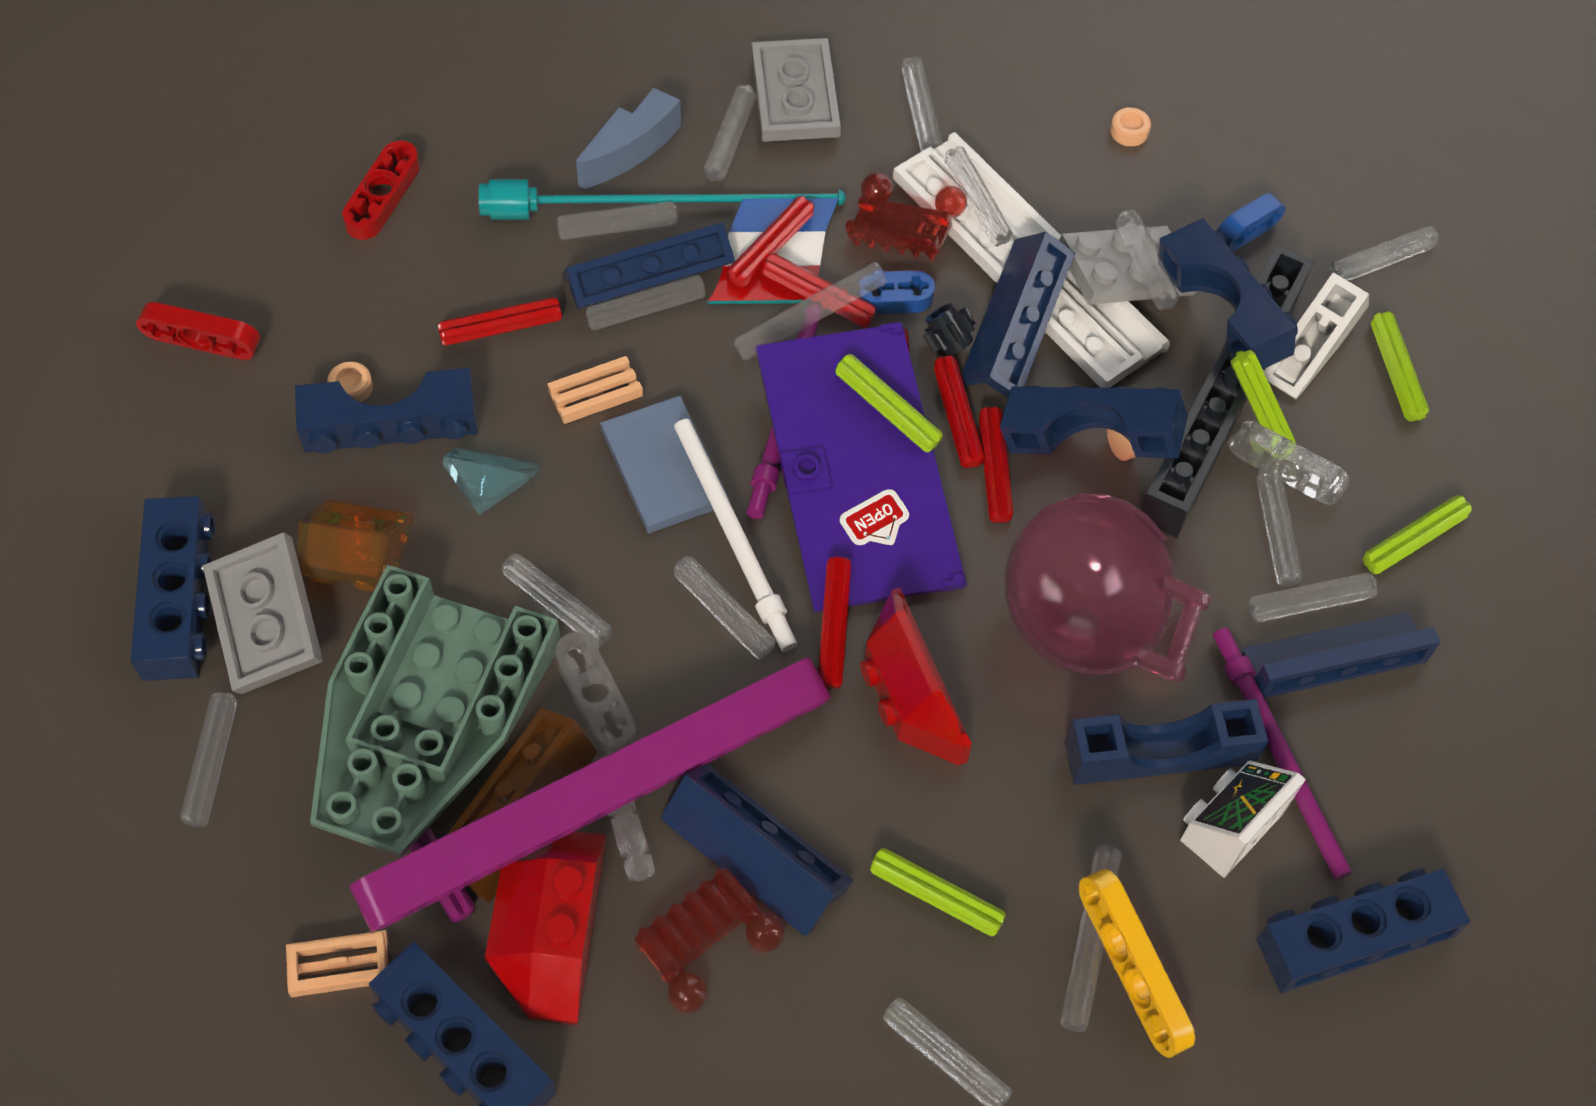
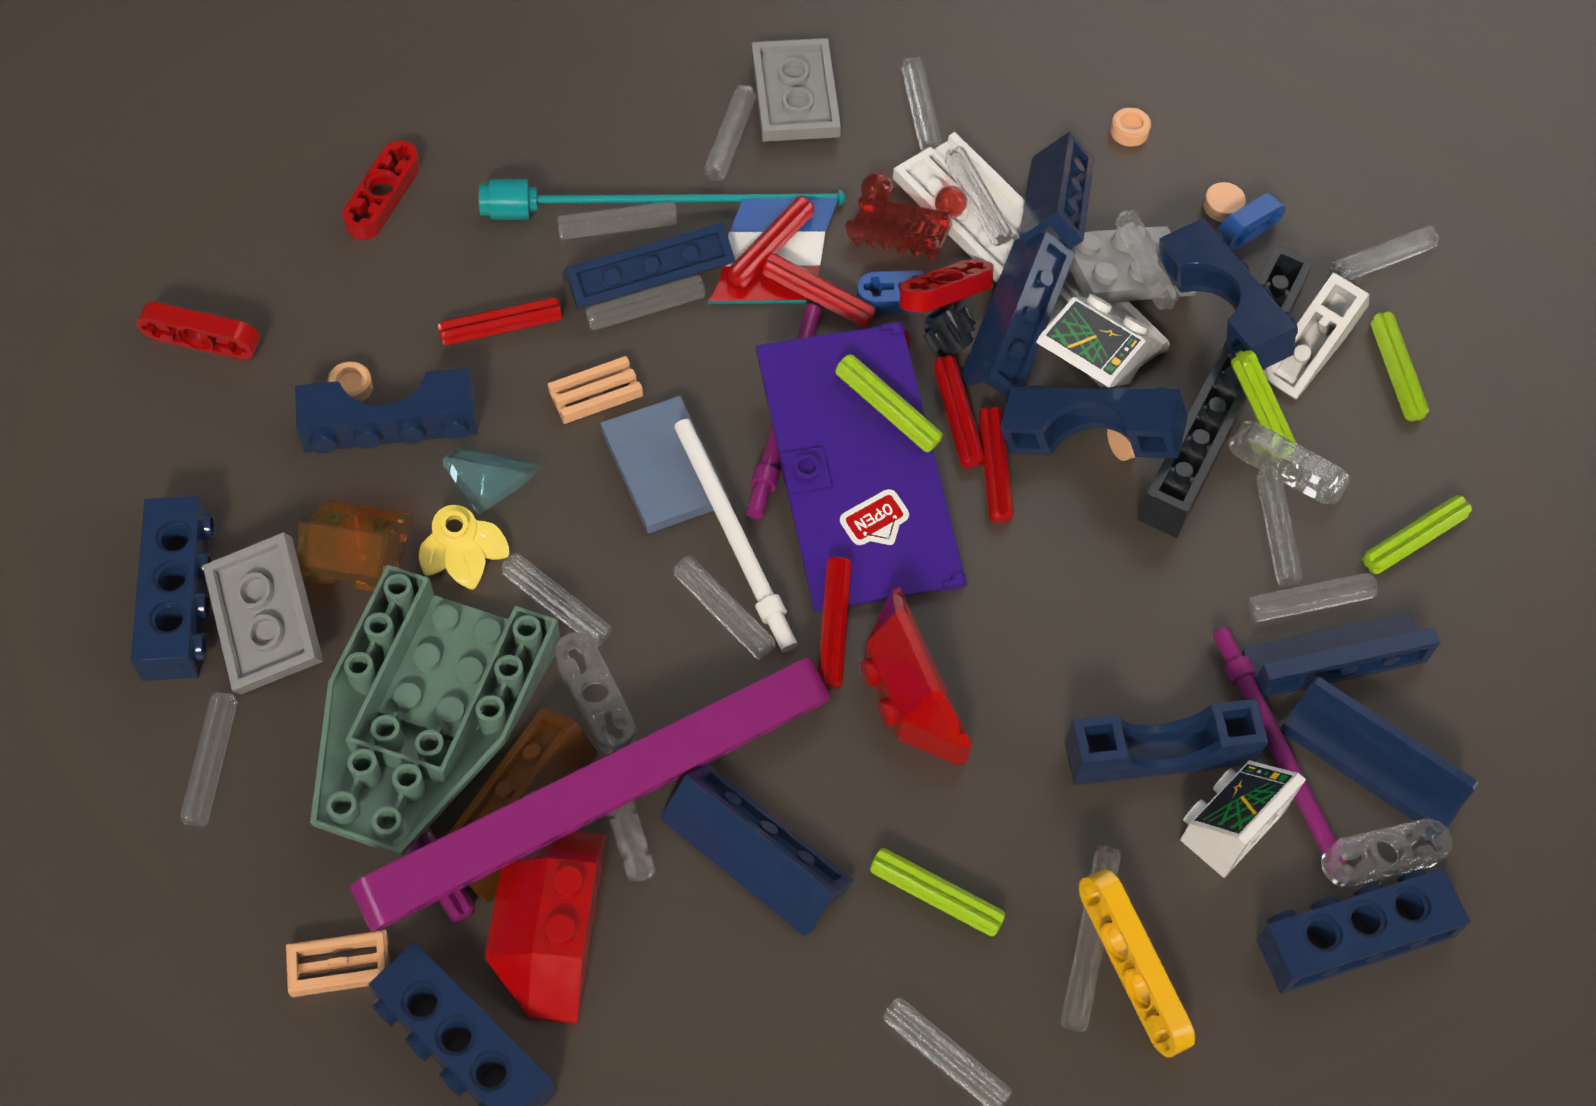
(462, 551): none -> light yellow plate
(629, 139): sand blue slope -> none
(698, 925): clear red gear -> none
(811, 309): clear axle -> none
(946, 285): none -> red beam
(1058, 191): none -> dark blue panel
(1097, 340): none -> slope
(1099, 589): clear pink windscreen -> none
(1223, 200): none -> light nougat tile
(1373, 866): none -> clear beam
(1377, 755): none -> dark blue panel

